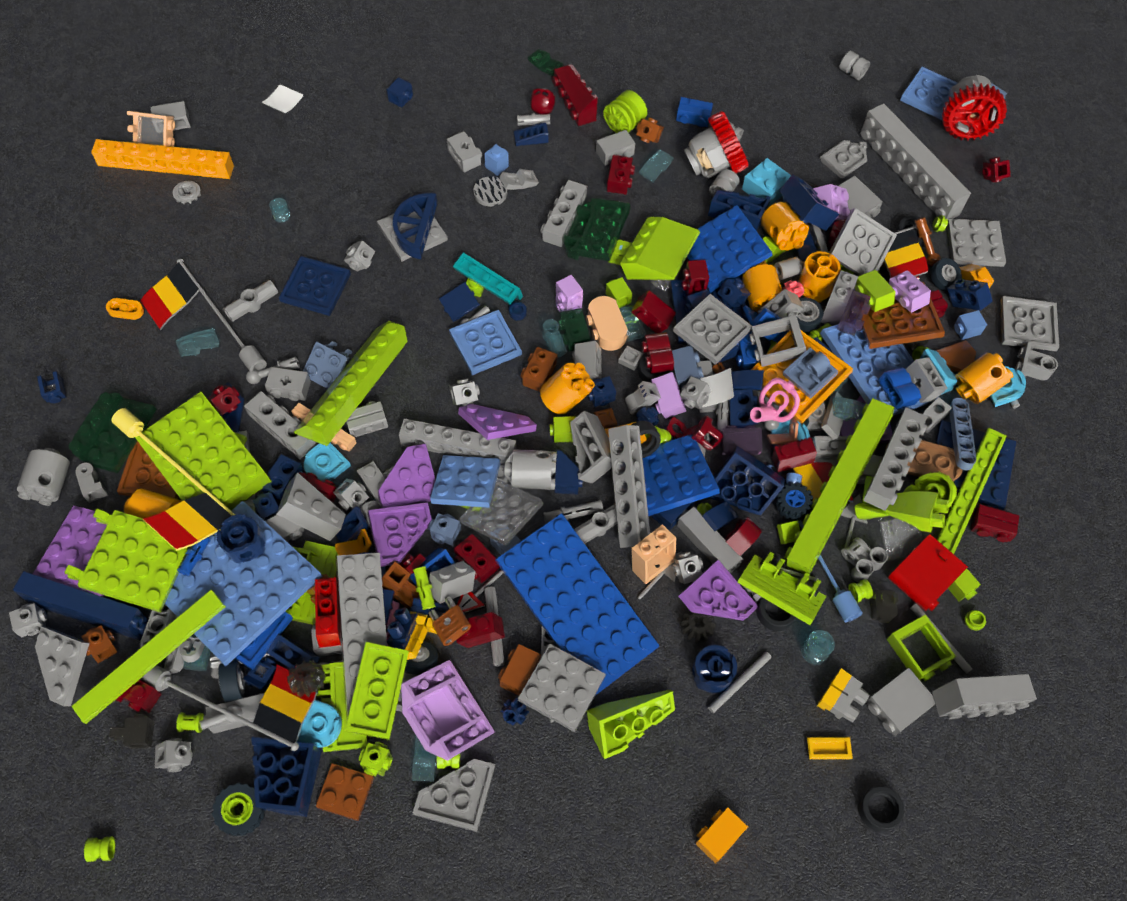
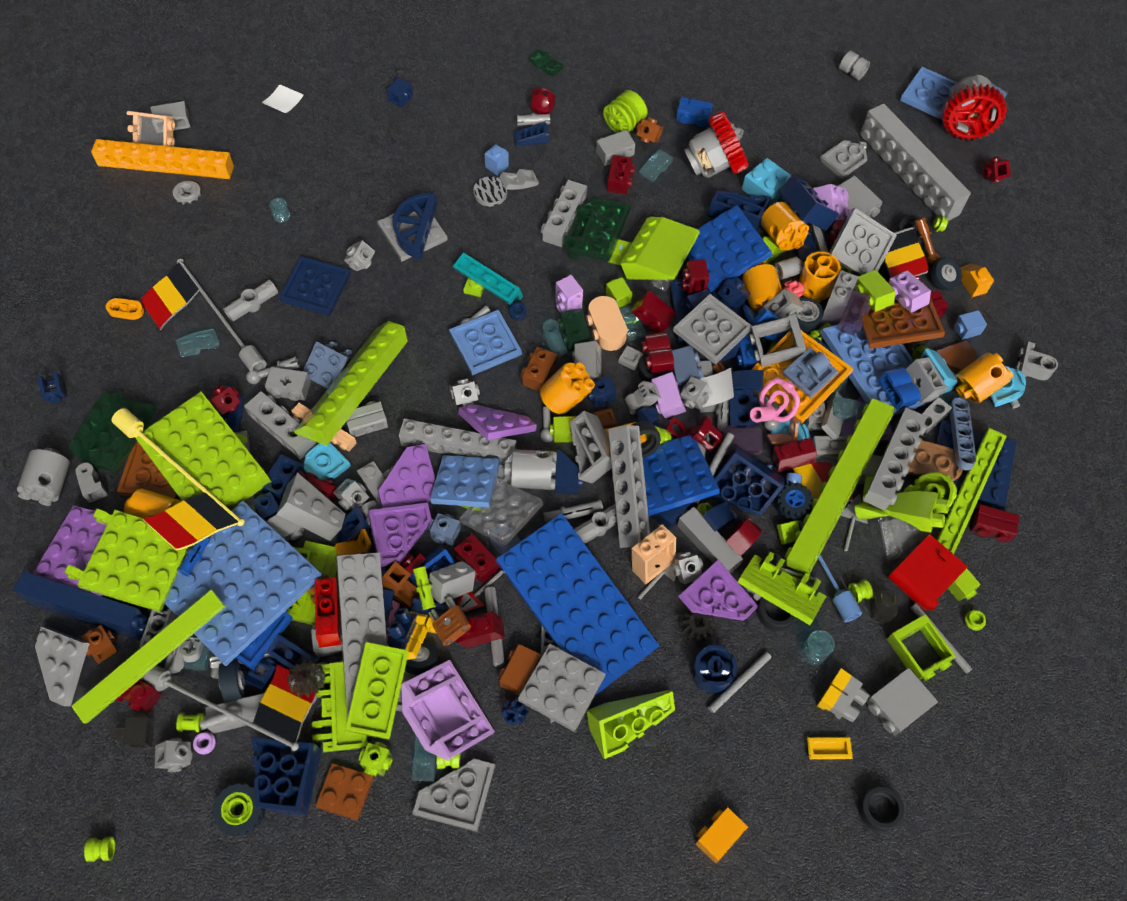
(28, 620): light grey brick -> none
(197, 743): none -> lavender plate
(241, 538): dark blue brick -> none
(321, 725): medium azure tile -> none
(459, 302): dark blue piece -> none
(464, 151): light grey brick -> none
(545, 433): none -> light grey bar
(575, 94): dark red wedge -> none
(720, 454): none -> light grey bar
(725, 181): light grey wheel -> none
(863, 558): light grey piece -> none
(970, 294): dark blue brick -> none
(976, 242): light grey plate -> none
(984, 696): light grey brick -> none
(1029, 321): light grey plate -> none

